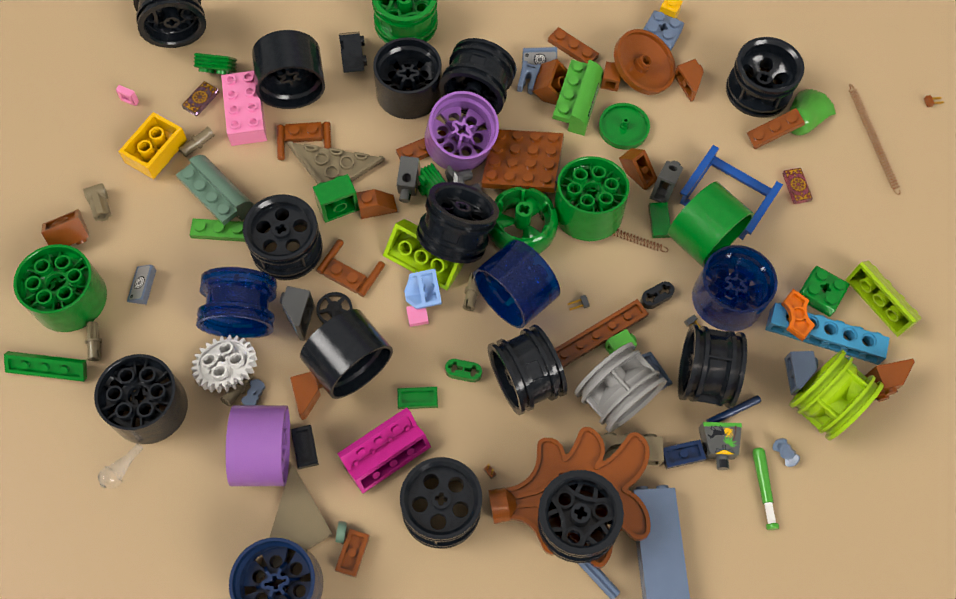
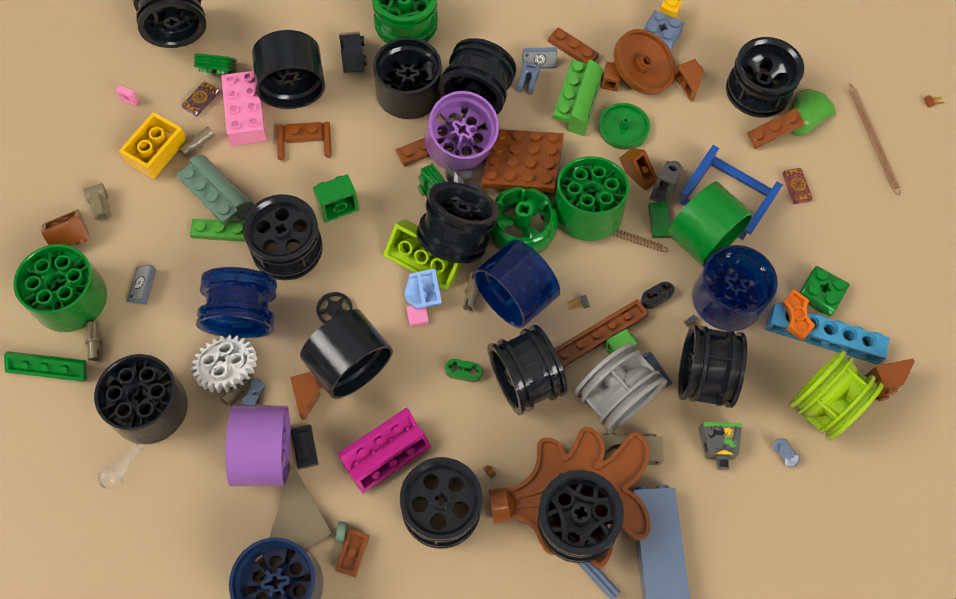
(298, 308): dark grey slope -> none
(329, 163): dark tan tile -> none
(346, 275): dark orange plate -> none
(375, 203): dark orange slope -> none
(408, 178): dark grey torso -> none
(417, 397): green tile -> none
(550, 81): dark orange slope -> none
(683, 454): dark blue plate -> none
(735, 410): dark blue piece -> none
(765, 487): bright green piece -> none
(800, 367): sand blue slope -> none
(883, 298): lime slope -> none

